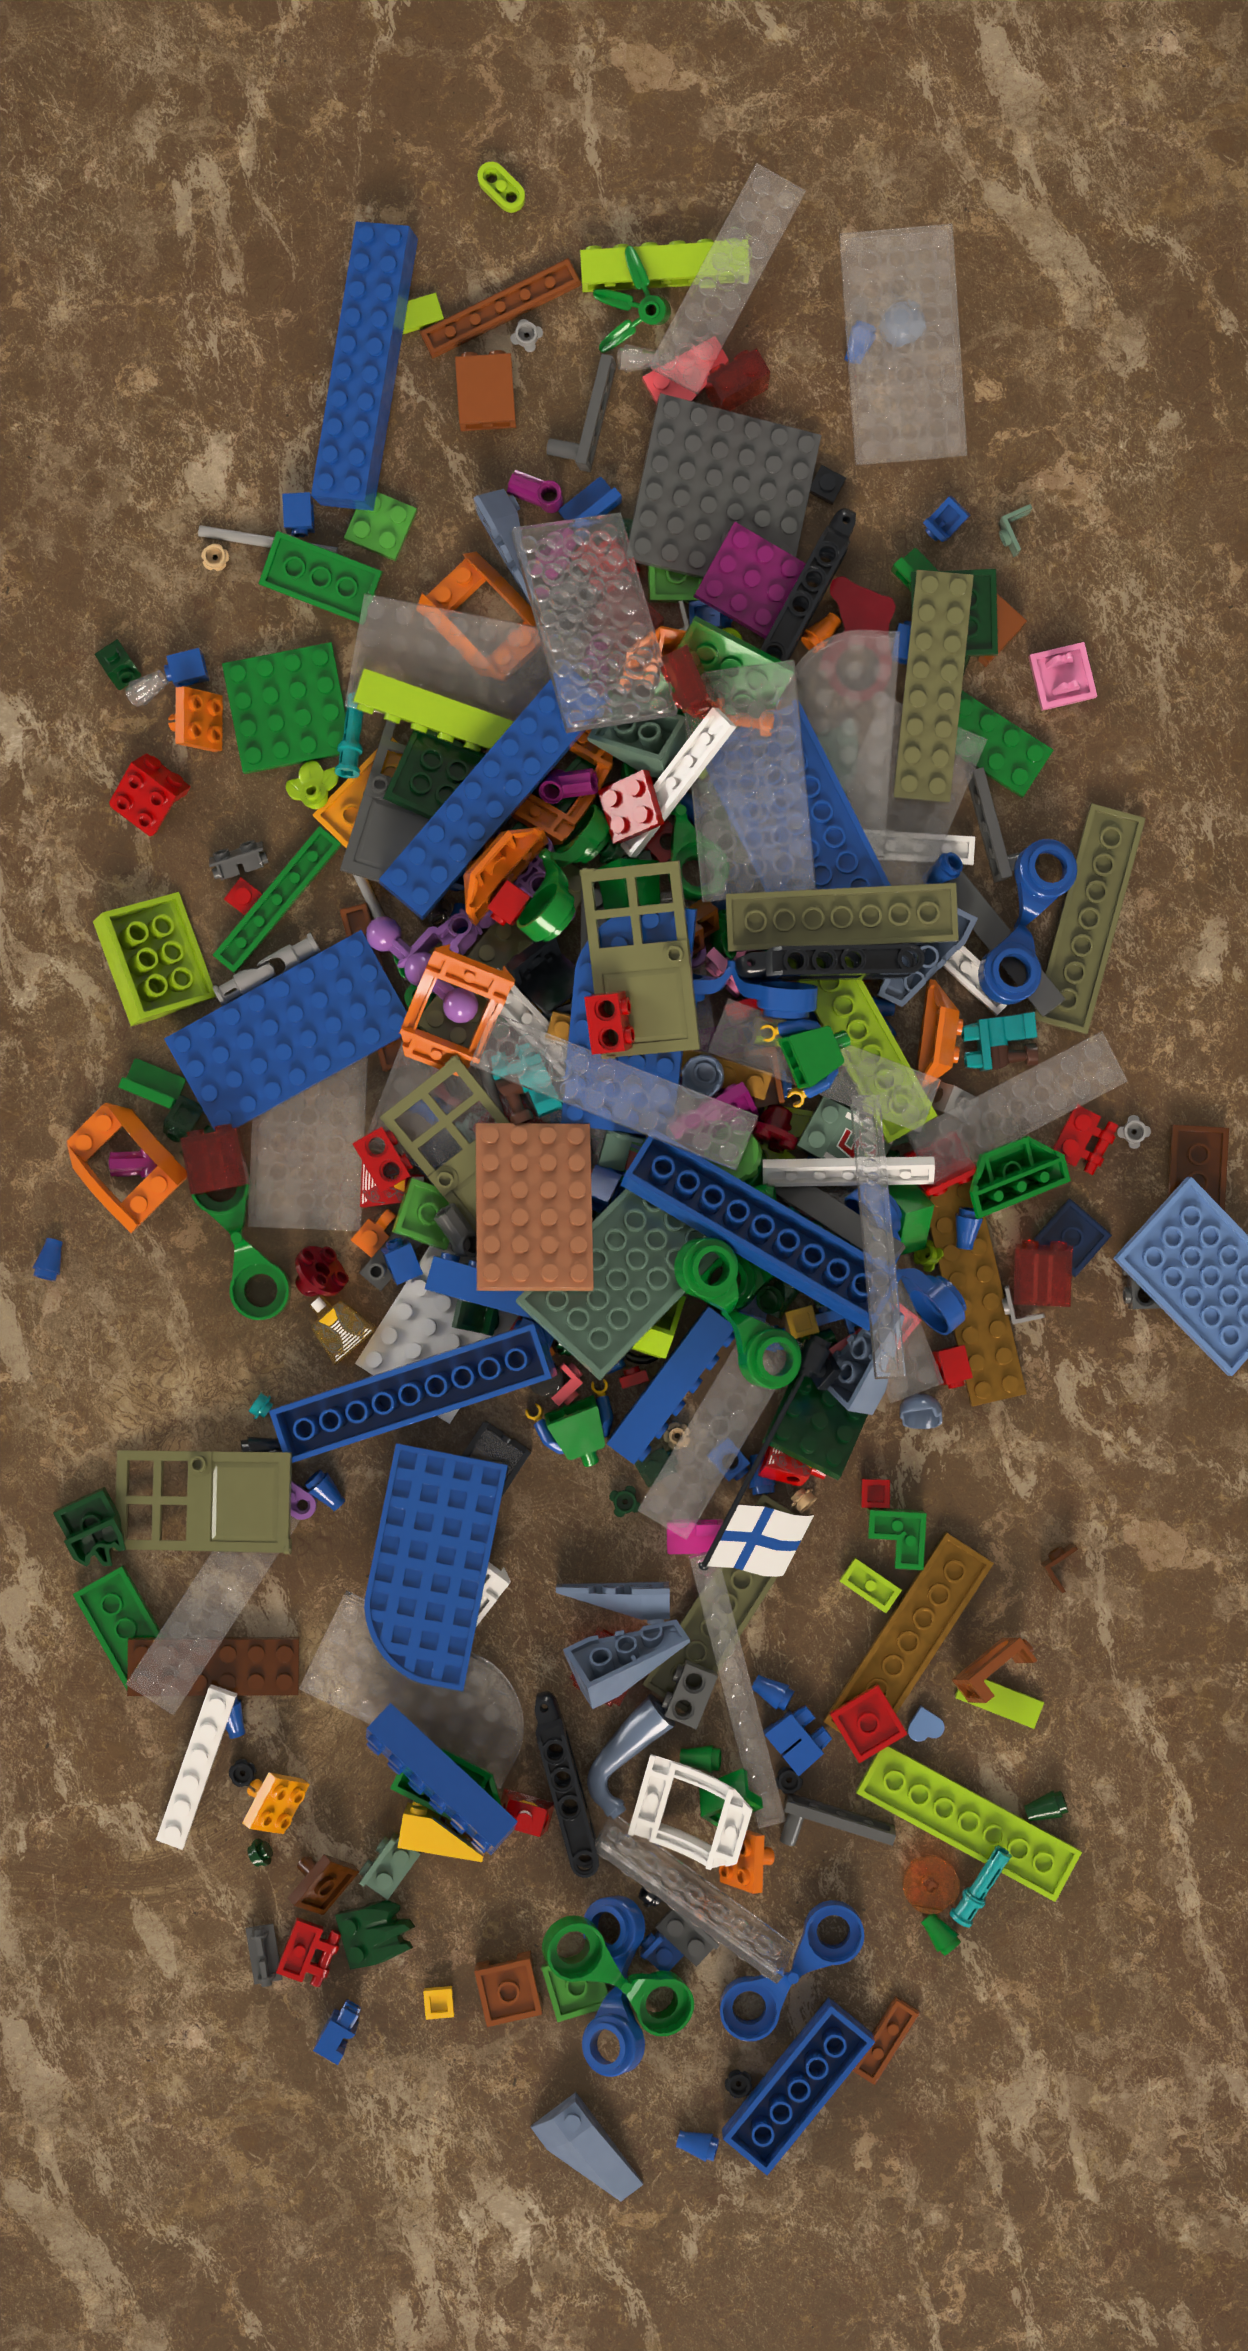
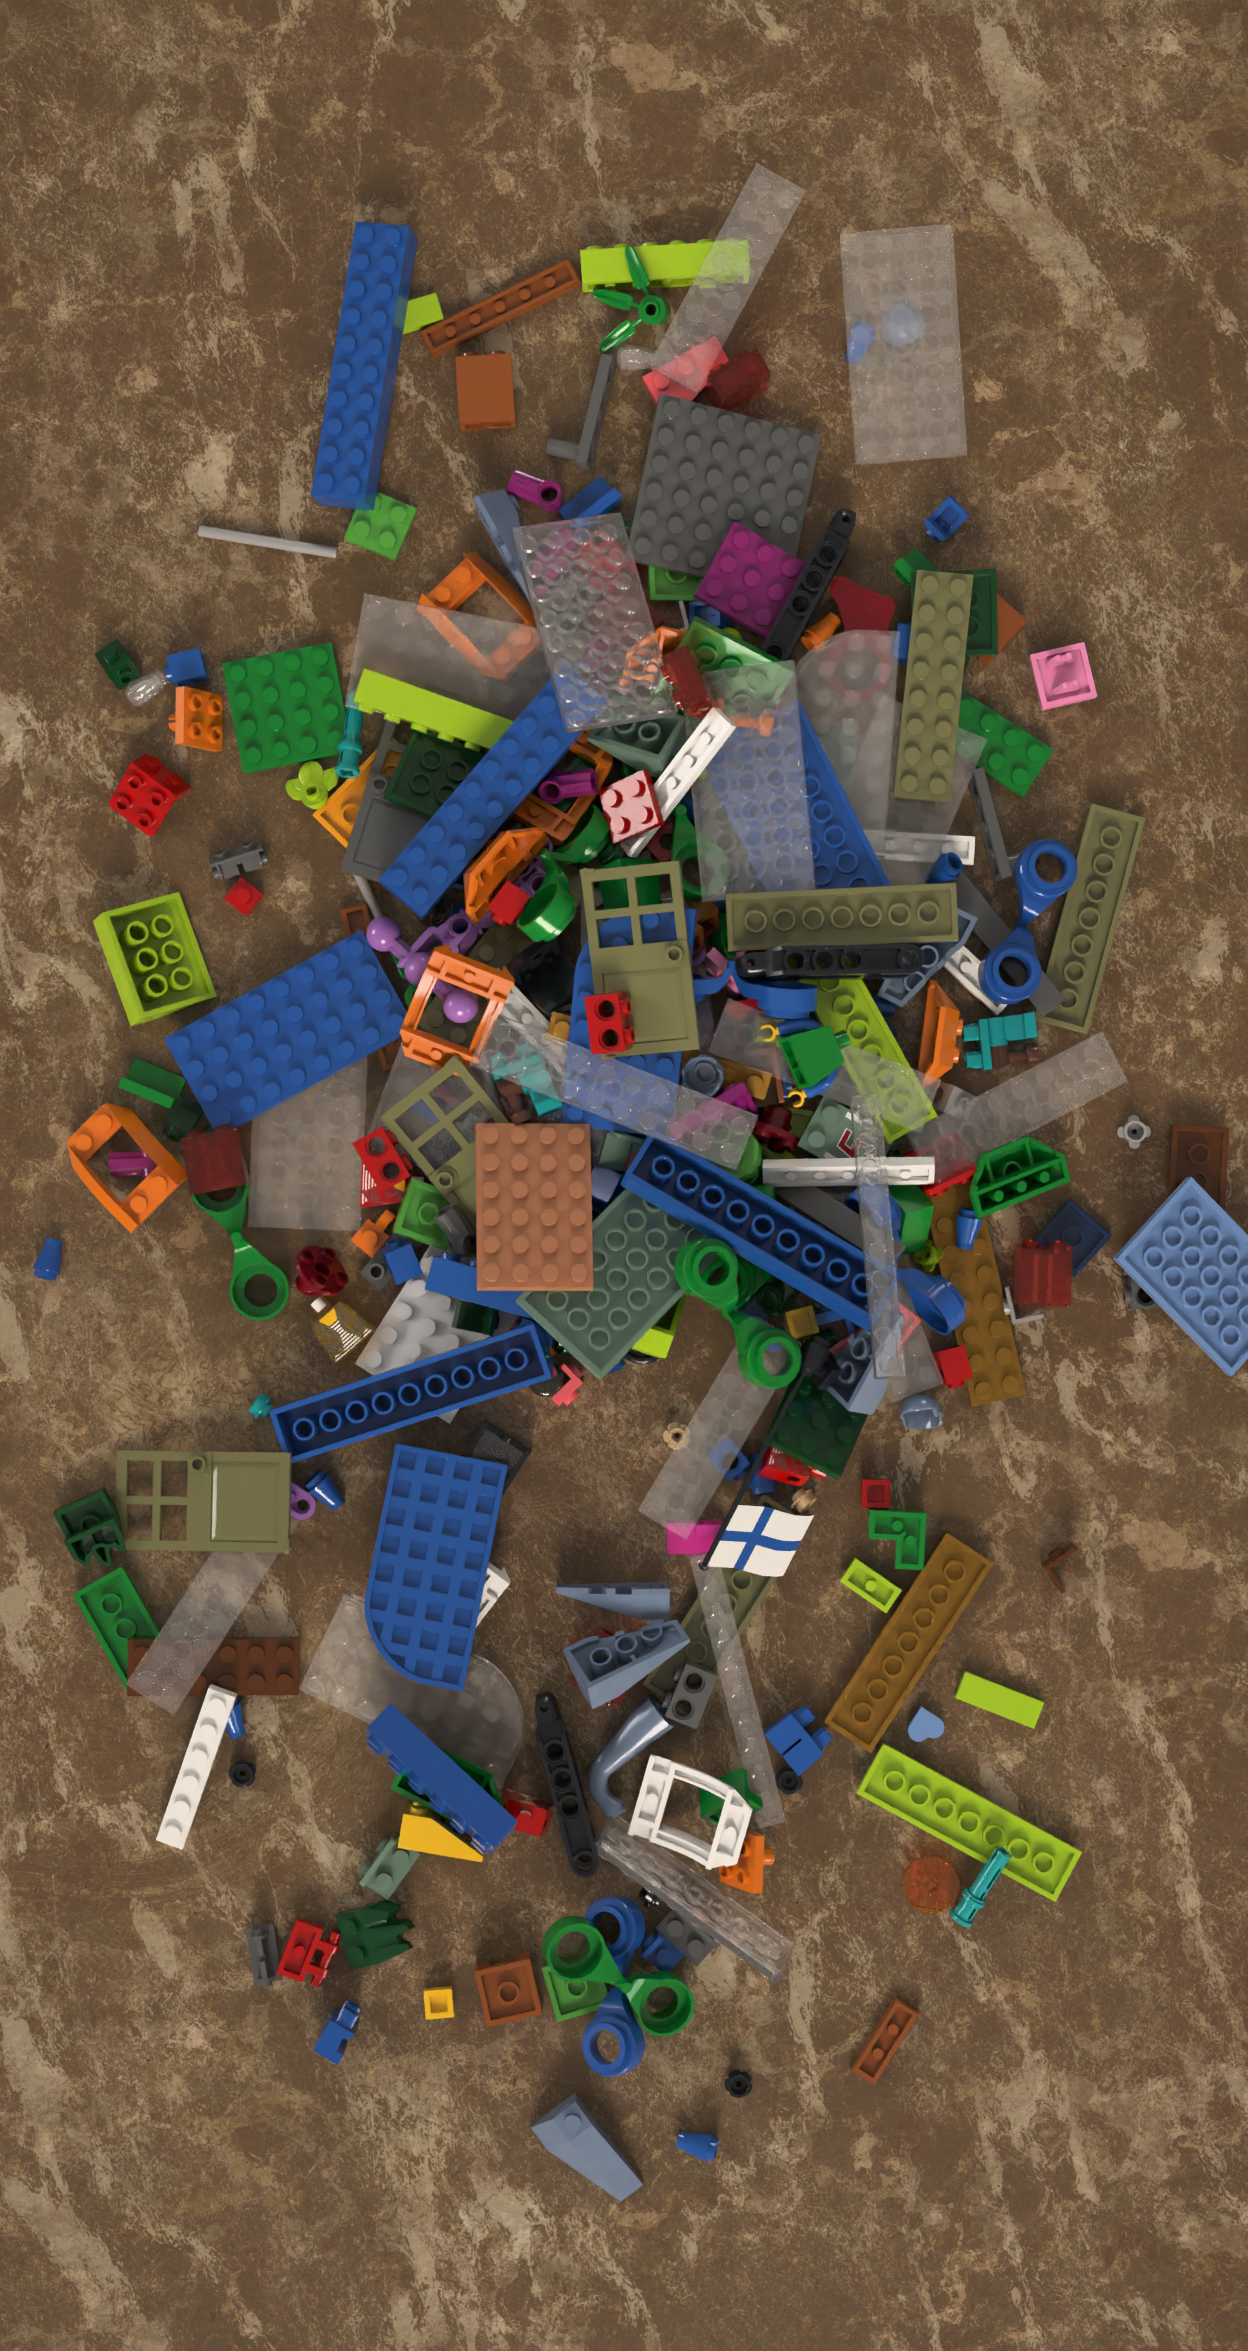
(209, 552): tan plate -> none
(252, 978): light grey piece -> none
(258, 1444): black cone -> none
(260, 1853): dark green plate -> none
(274, 1802): light orange plate -> none
(277, 899): green plate -> none
(298, 514): blue brick -> none
(318, 576): green plate -> none
(322, 1883): reddish brown tile -> none
(502, 187): lime plate -> none
(523, 328): light grey plate -> none
(577, 1427): green torso -> none
(617, 1497): dark green plate -> none
(633, 1376): red plate -> none
(652, 1465): clear green bracket -> none
(670, 1385): blue brick -> none
(702, 1758): green cone -> none
(773, 1692): blue cone -> none
(797, 2086): blue brick -> none
(802, 1807): dark grey piece -> none
(809, 1956): blue piece -> none
(827, 484): black plate -> none
(868, 1723): red plate -> none
(941, 1934): green cone -> none
(971, 1679): dark orange panel -> none
(1006, 534): sand green bracket -> none
(1047, 1807): dark green cone -> none
(1076, 1135): red plate -> none

